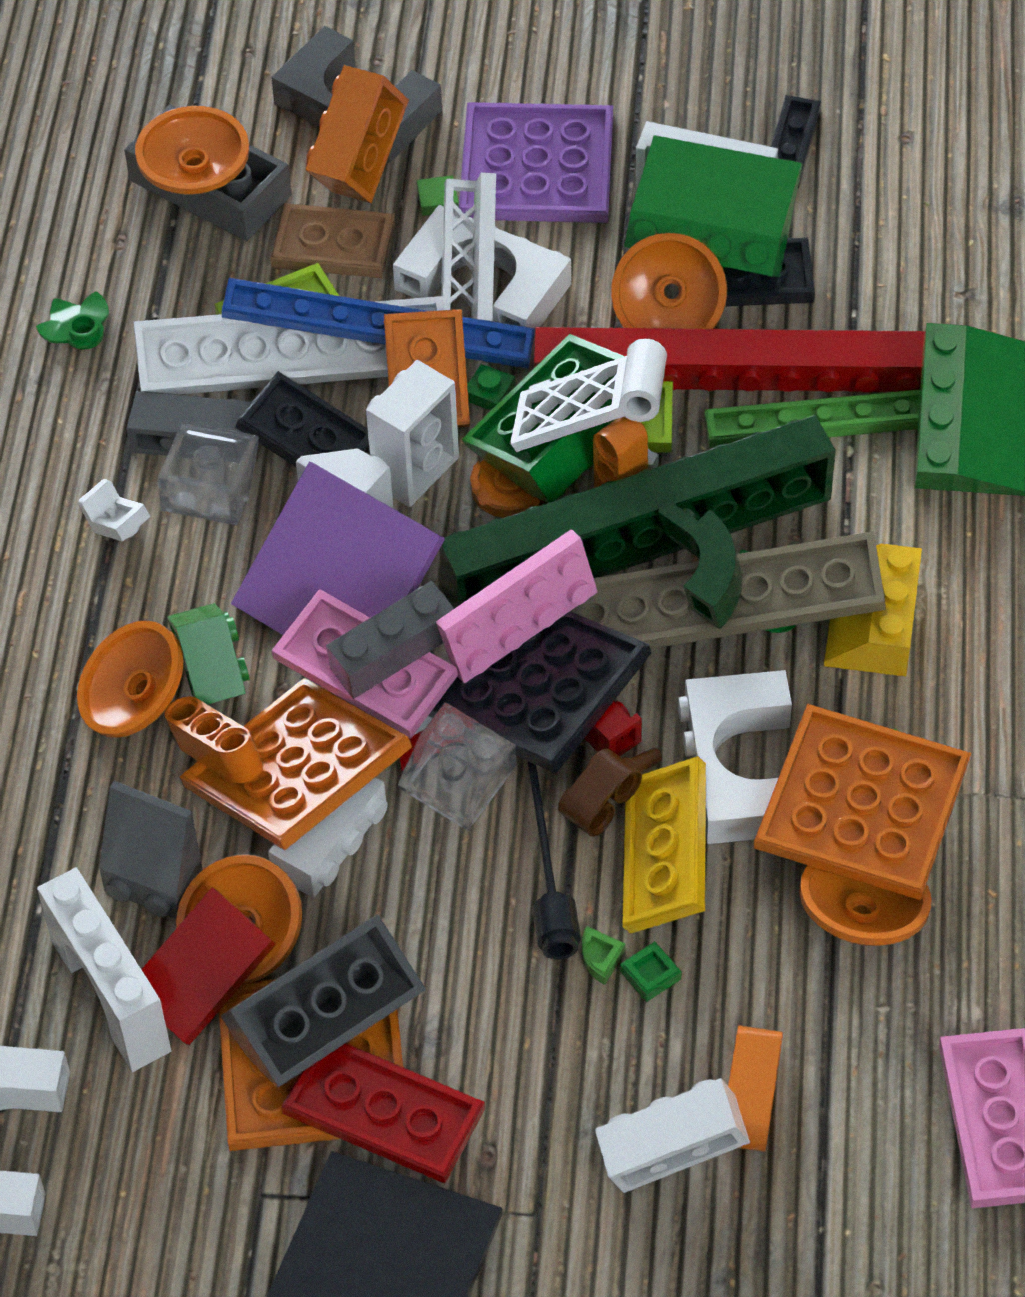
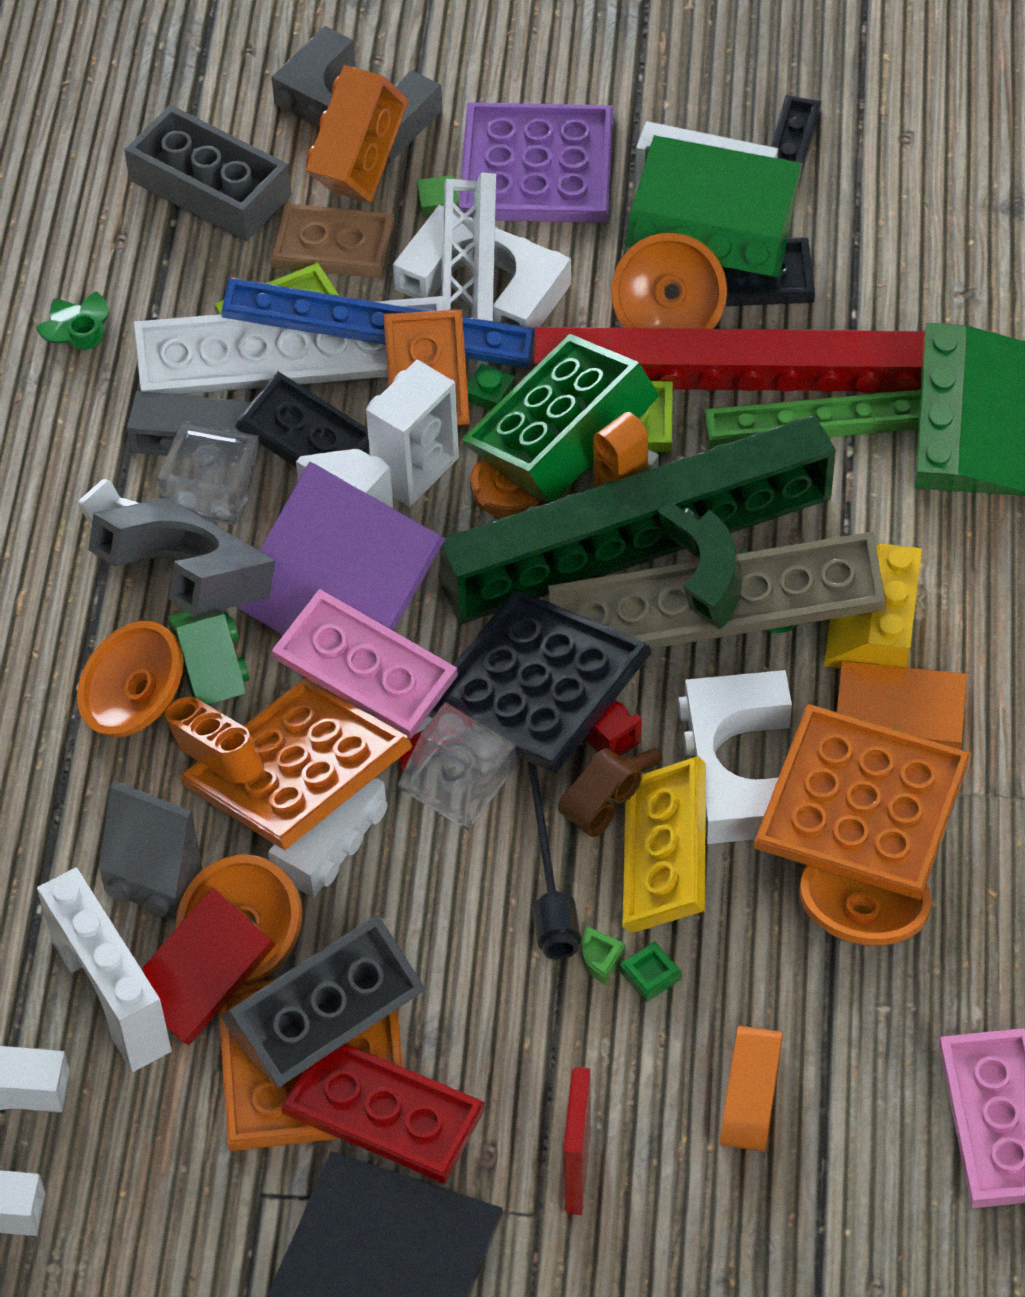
(192, 150): orange dish -> none
(213, 565): none -> dark grey arch
(389, 640): dark grey brick -> none
(517, 606): bright pink plate -> none
(577, 1140): none -> red tile
(633, 393): white piece -> none
(671, 1134): white brick -> none
(906, 699): none -> orange tile

